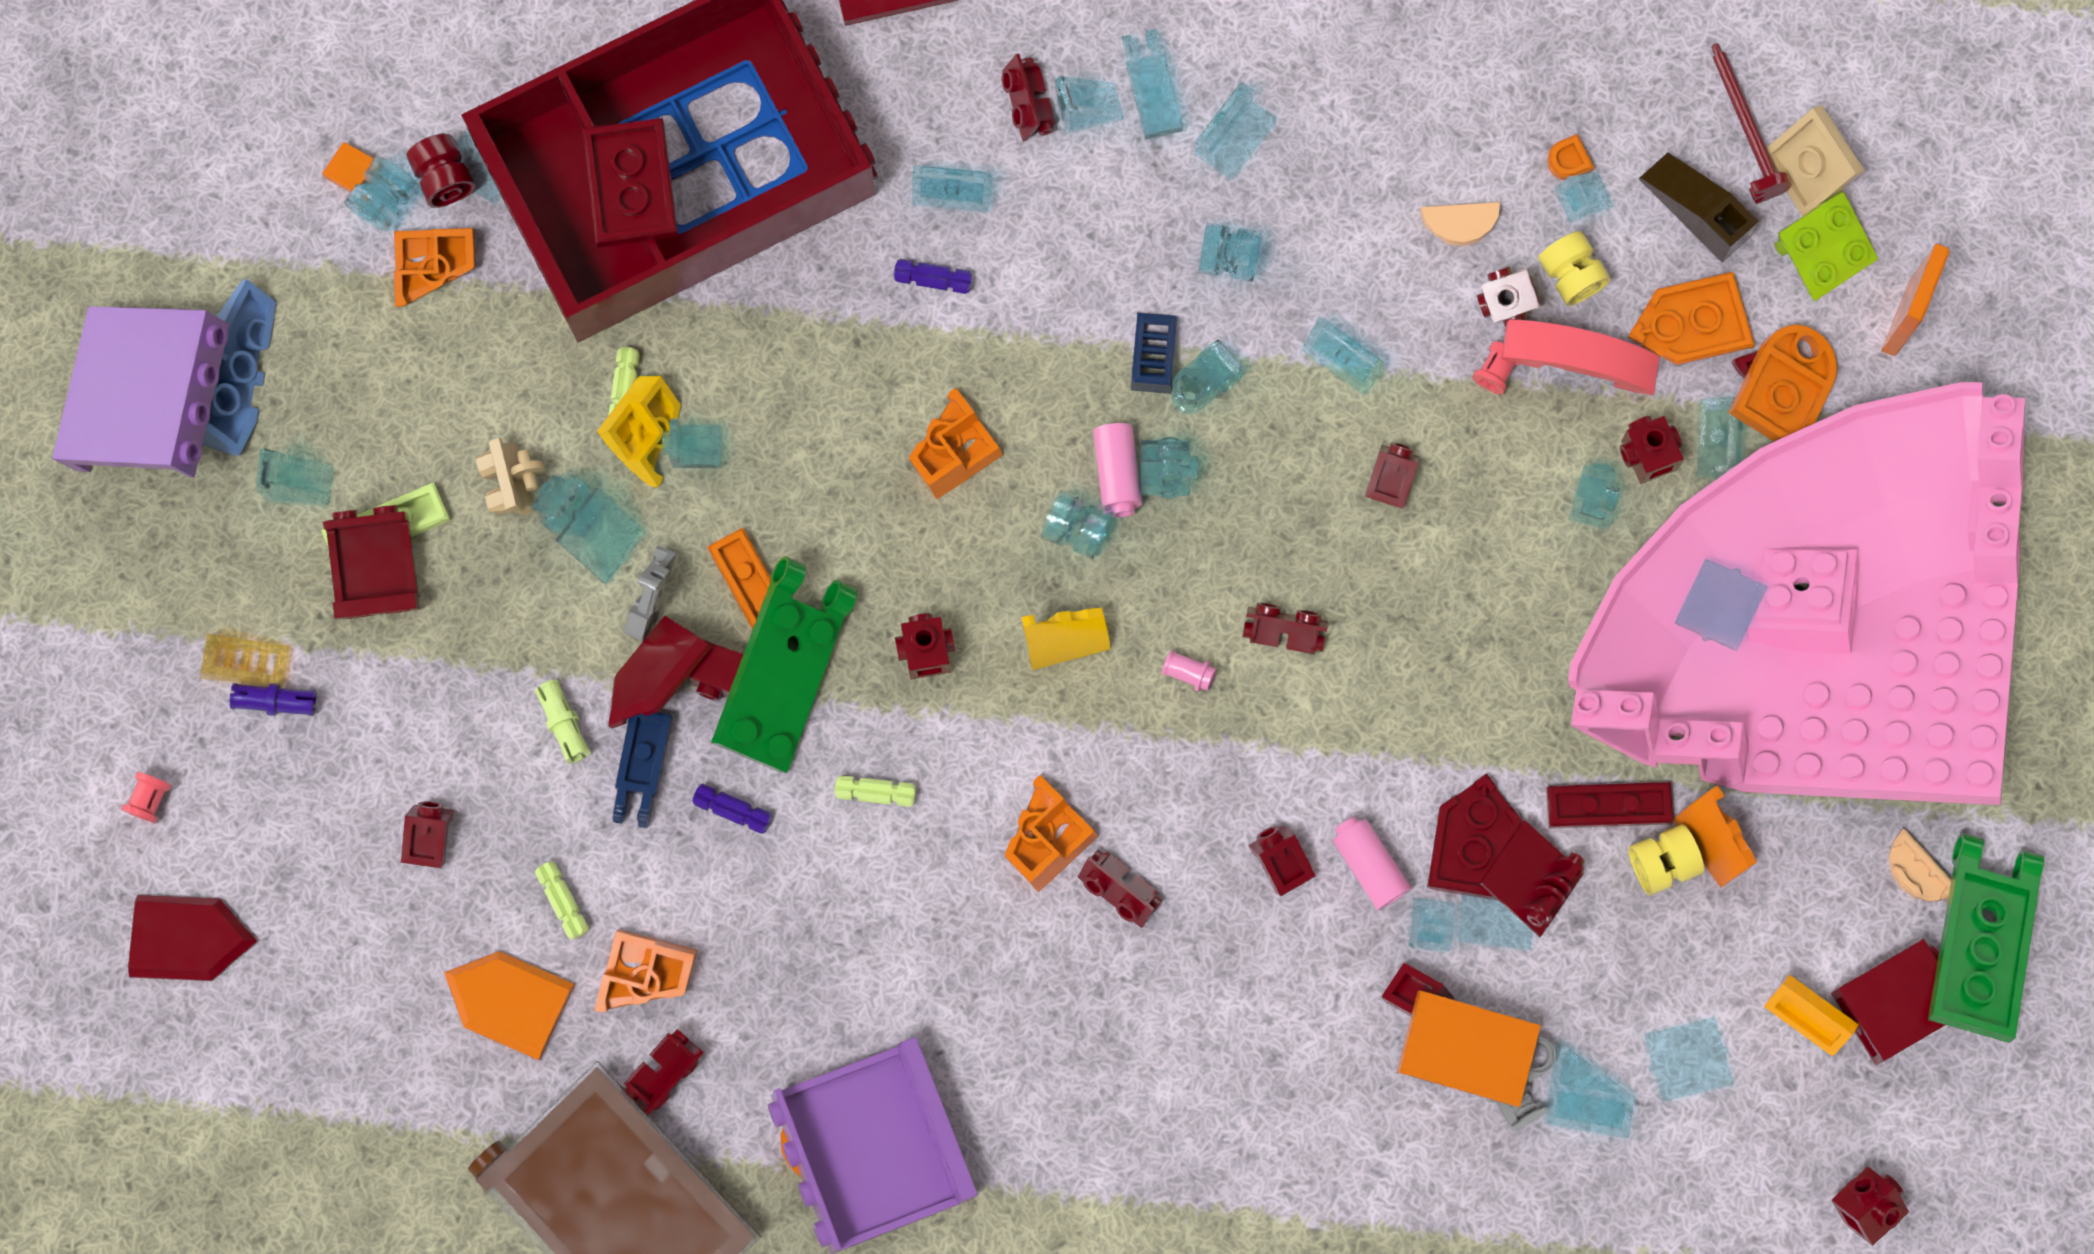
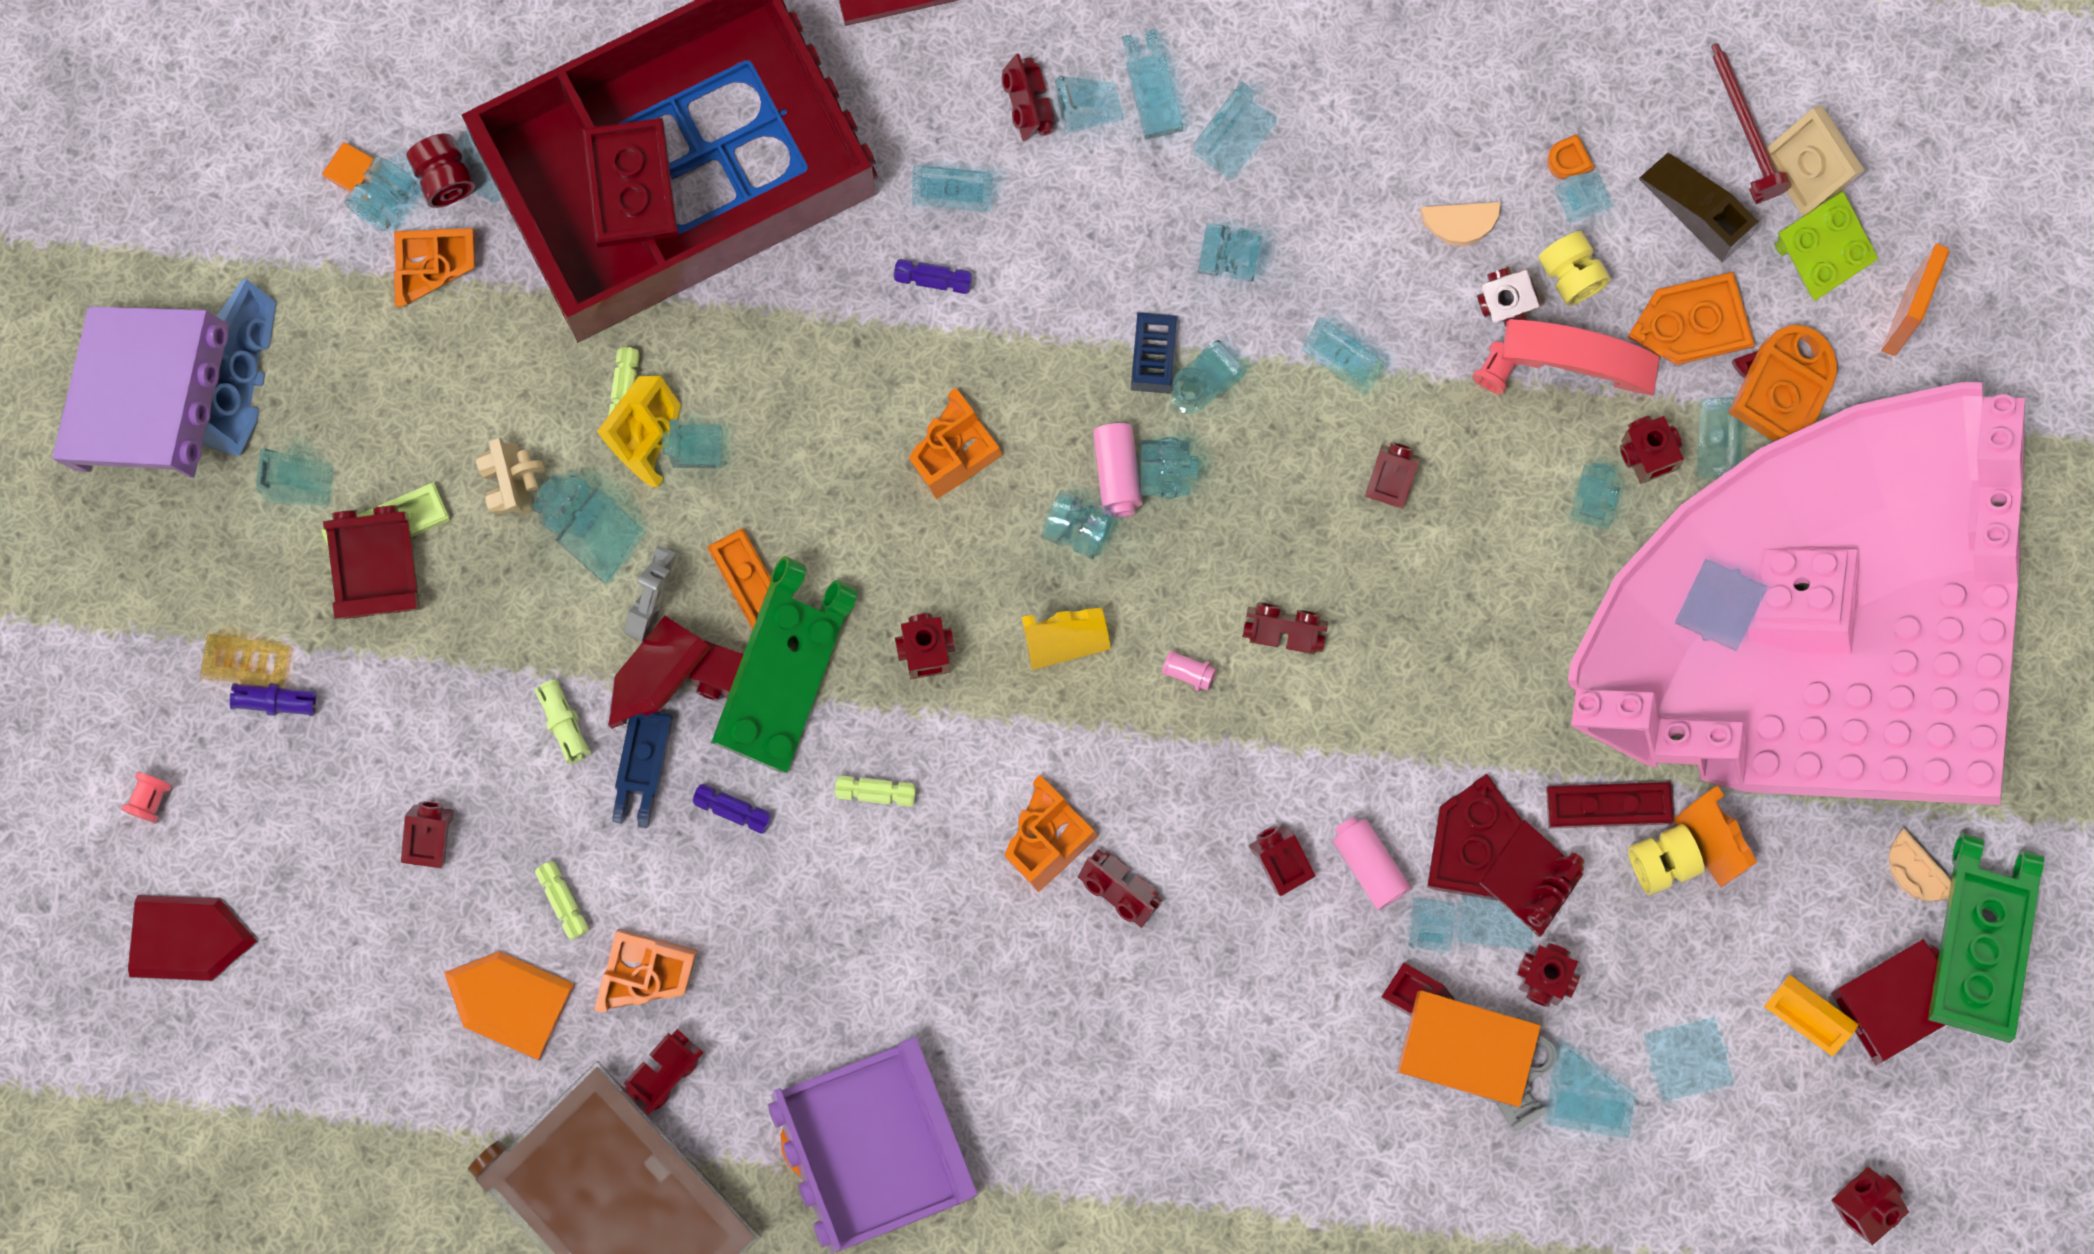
(1537, 985): none -> dark red brick

